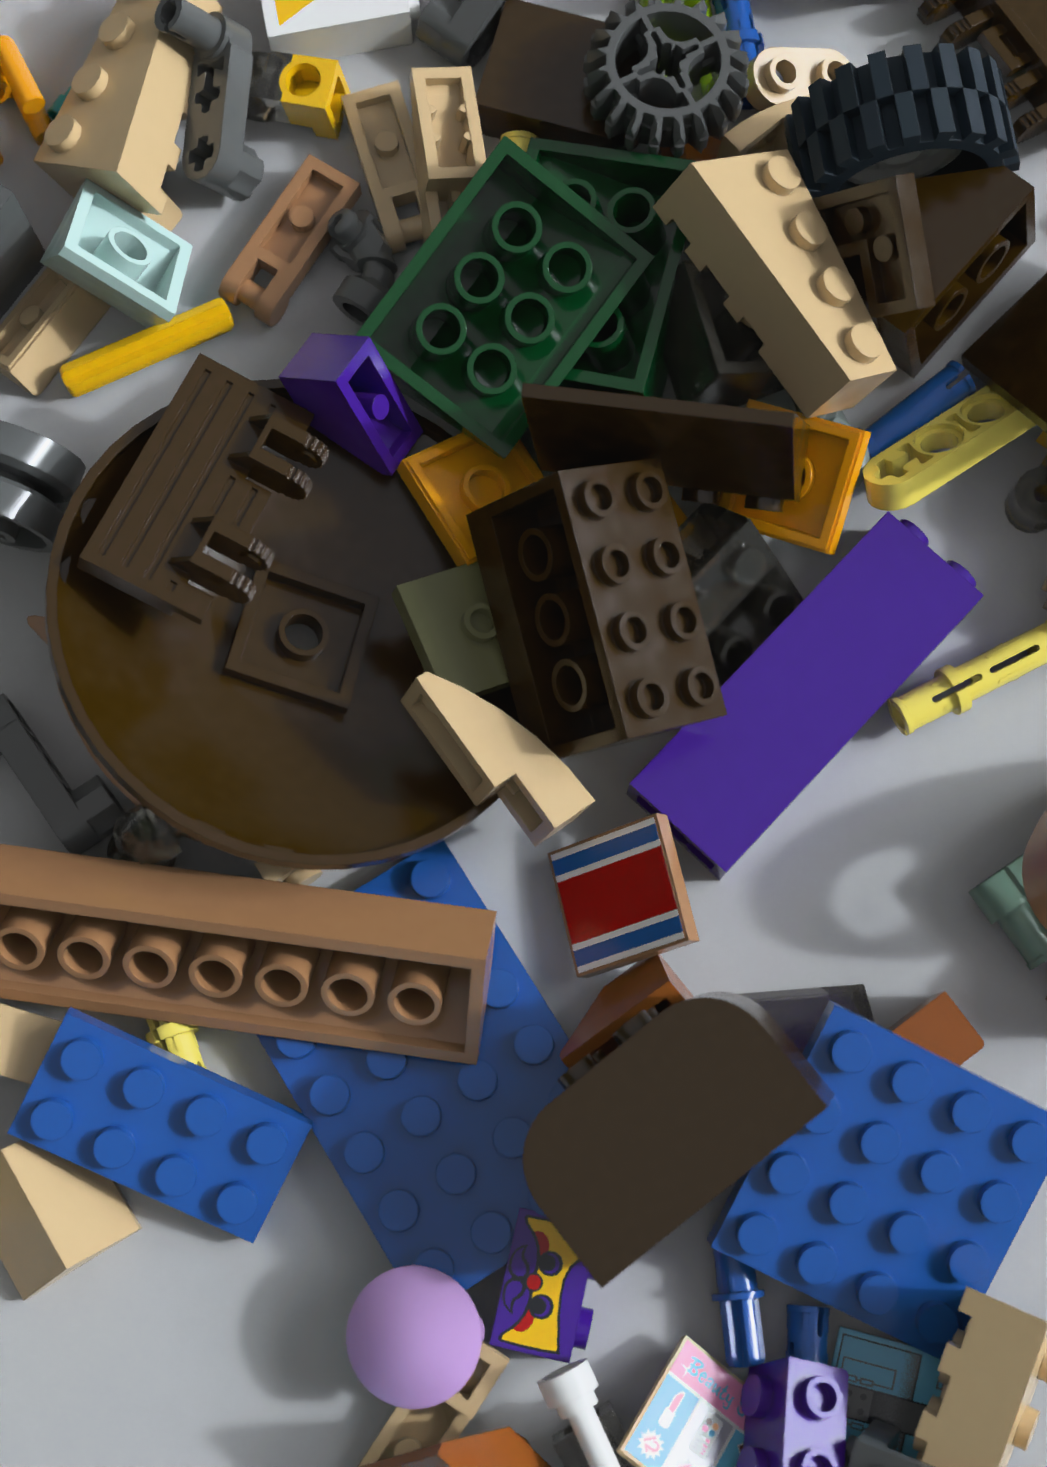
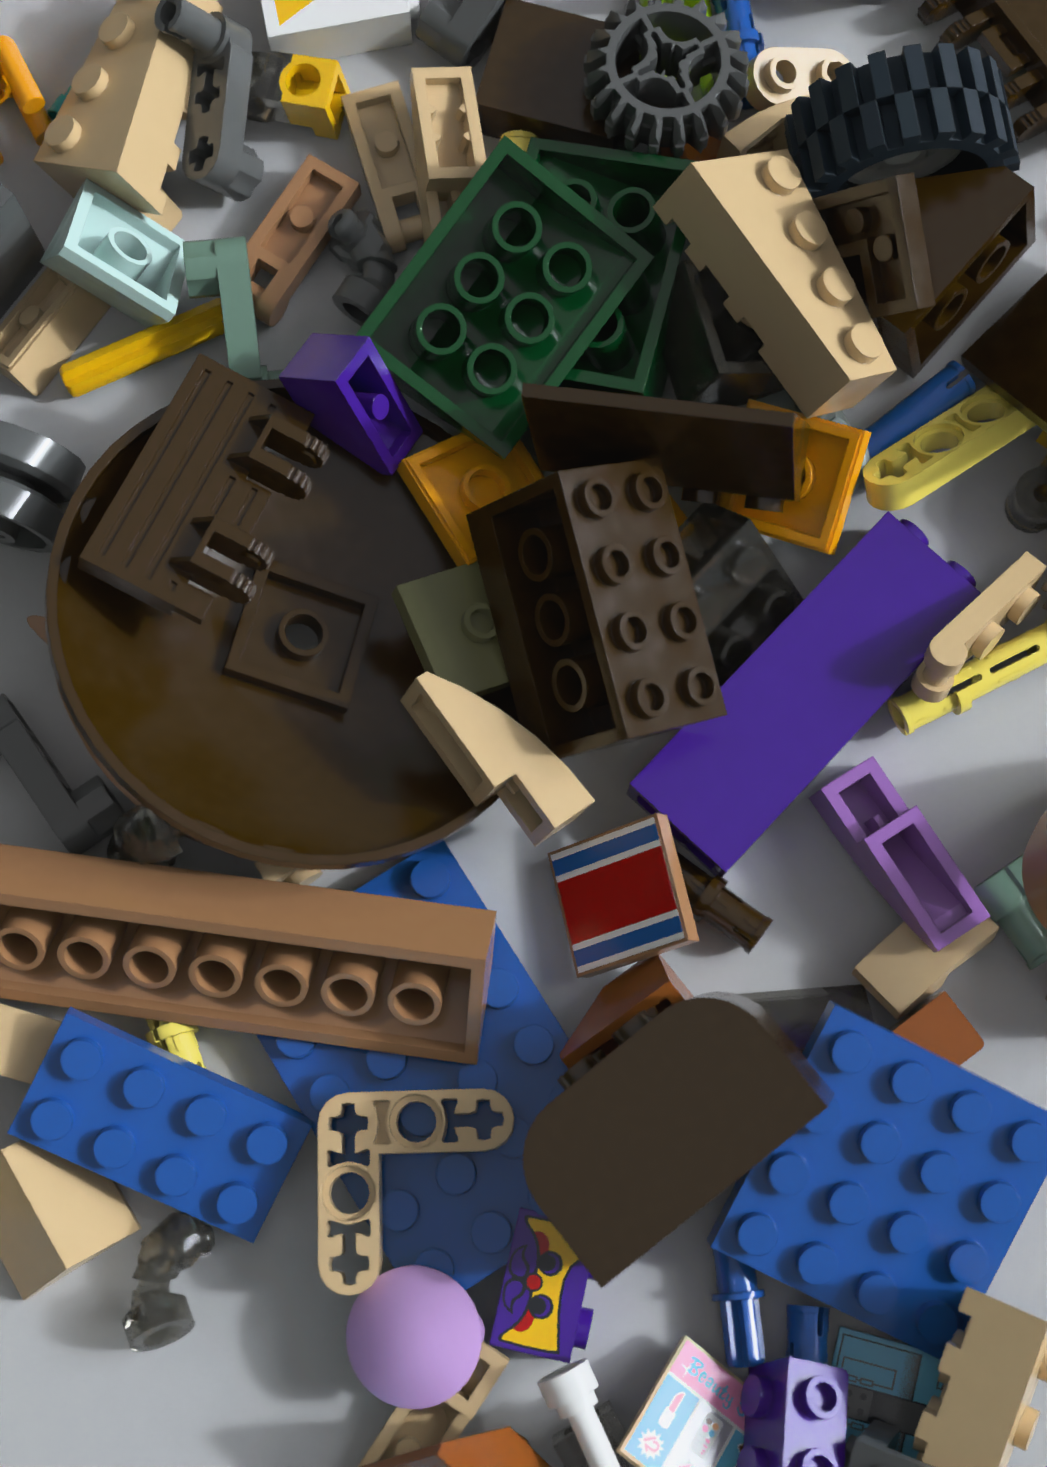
(156, 1313): none -> clear smoke arm
(223, 270): none -> sand green beam
(384, 1138): none -> tan beam
(722, 907): none -> dark brown pin
(899, 854): none -> medium lavender slope
(906, 971): none -> tan slope
(978, 627): none -> tan plate

